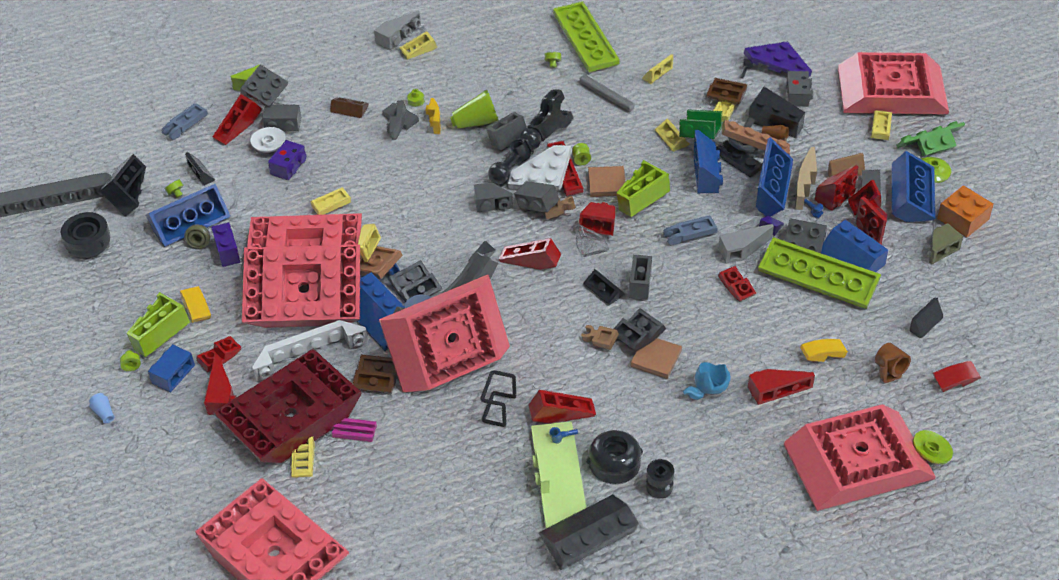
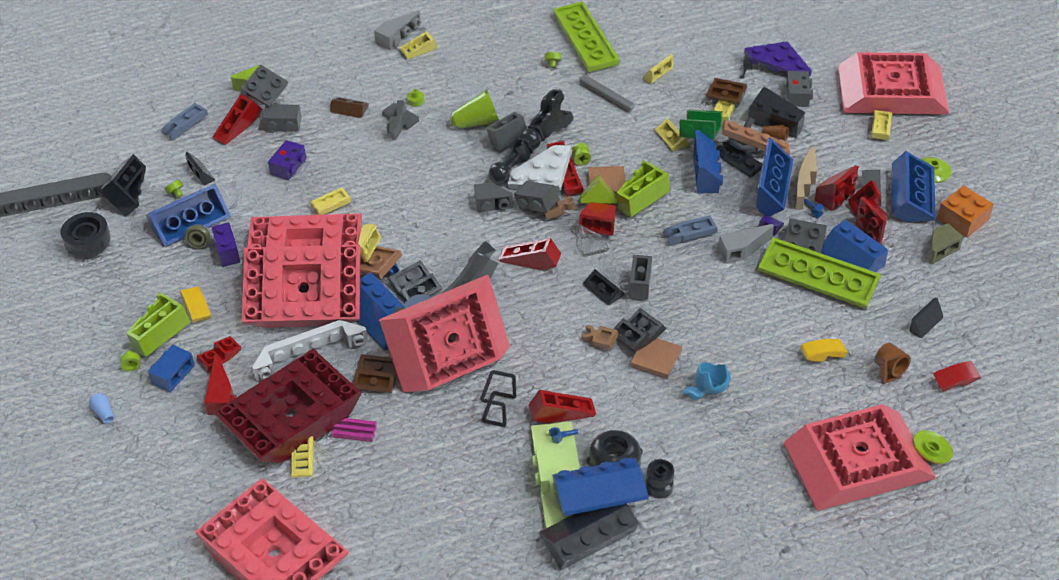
(268, 139): white dish -> none
(434, 116): yellow slope -> none
(598, 192): none -> lime slope
(599, 486): none -> blue slope
(736, 284): red slope -> none
(775, 384): red slope -> none
(841, 164): medium nougat slope -> none
(935, 141): bright green bracket -> none

